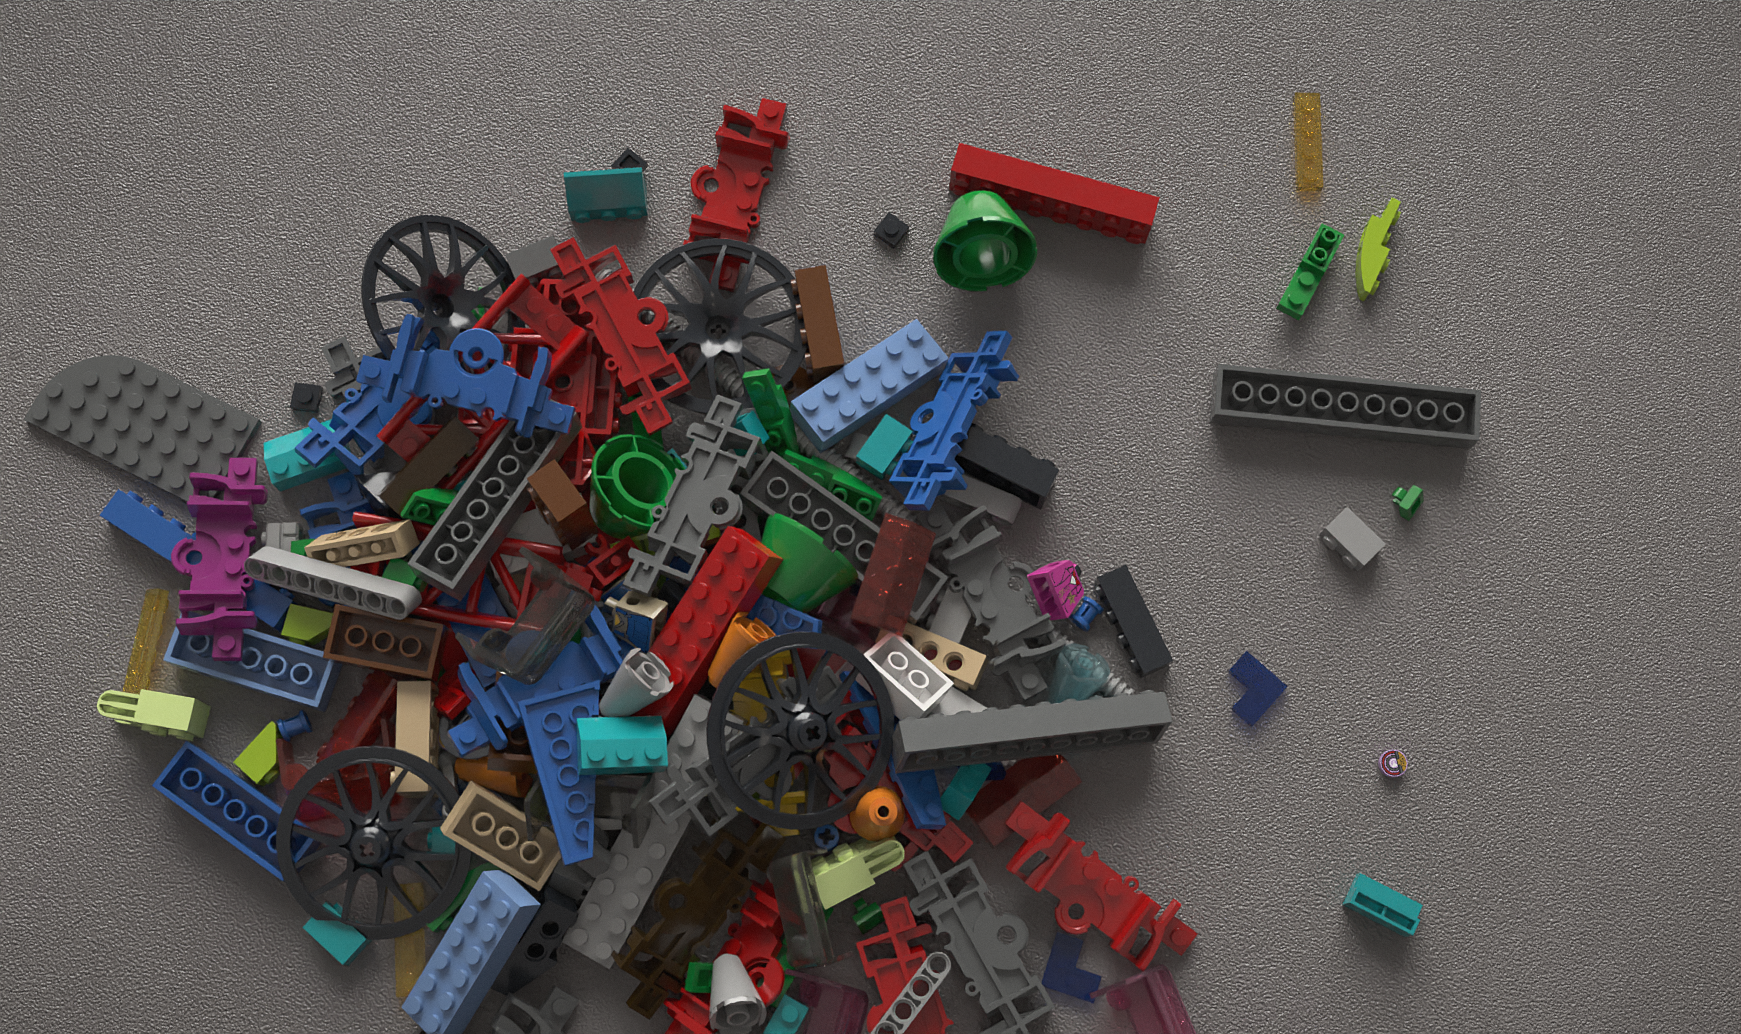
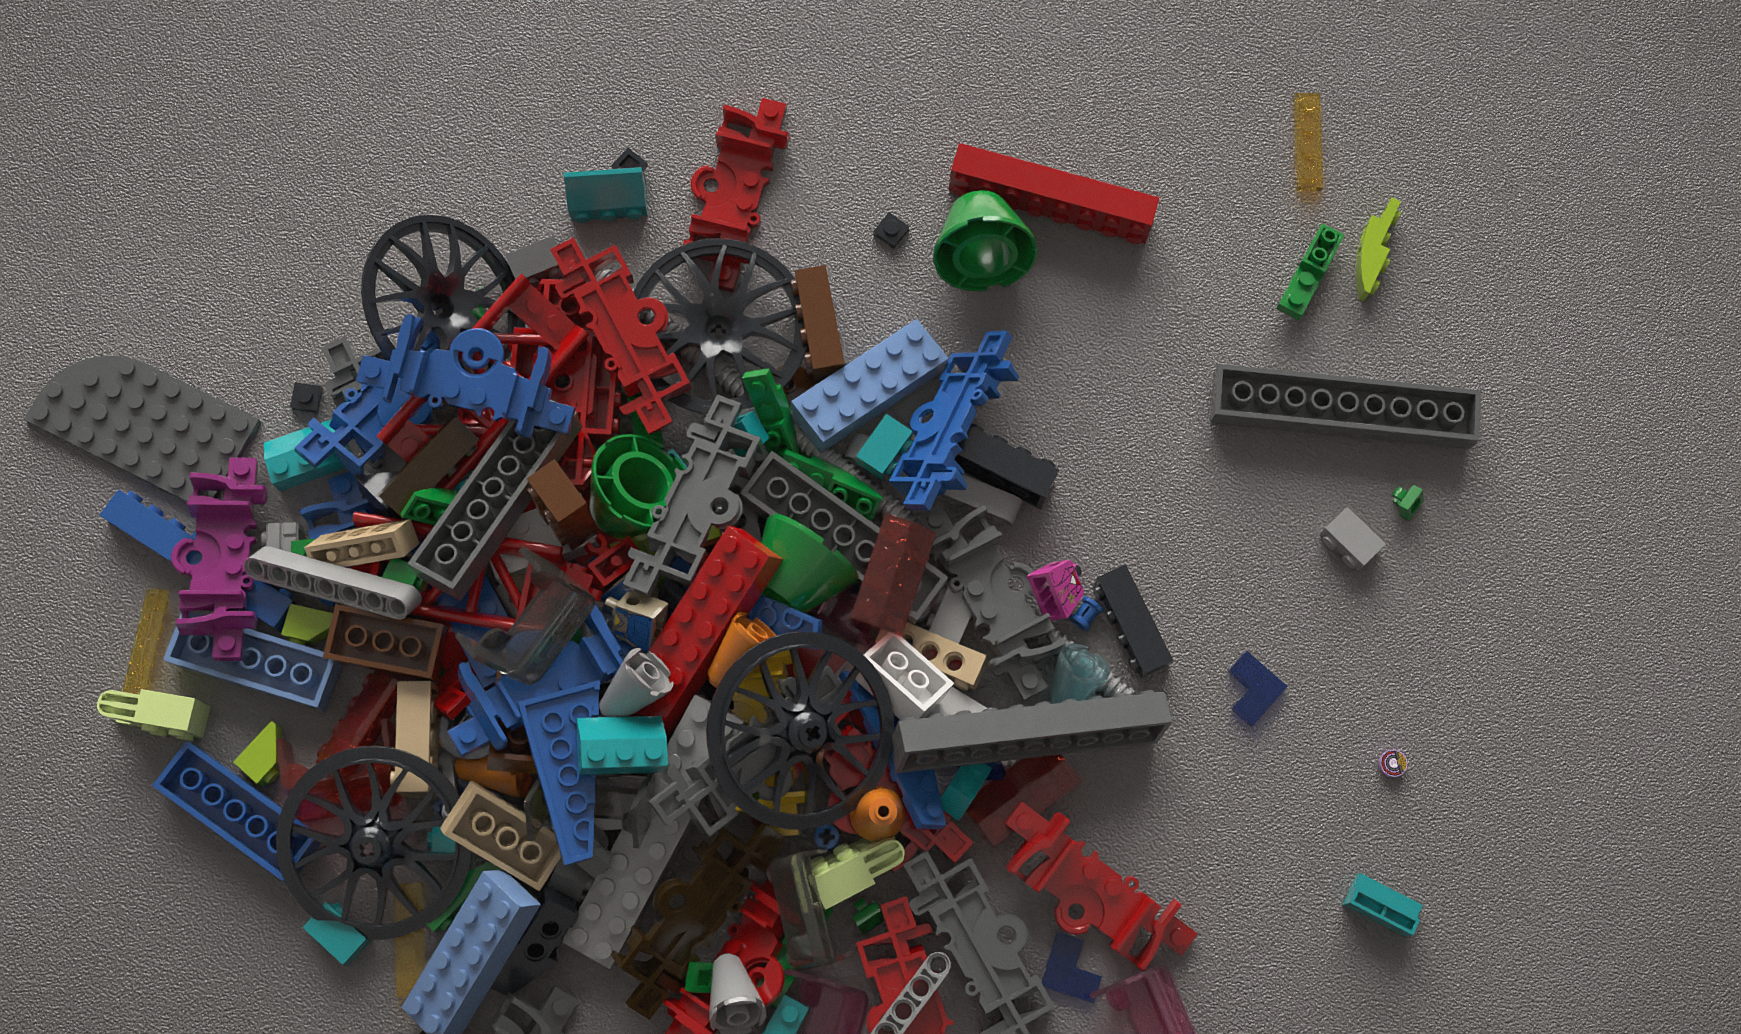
(294, 725): blue bush -> none

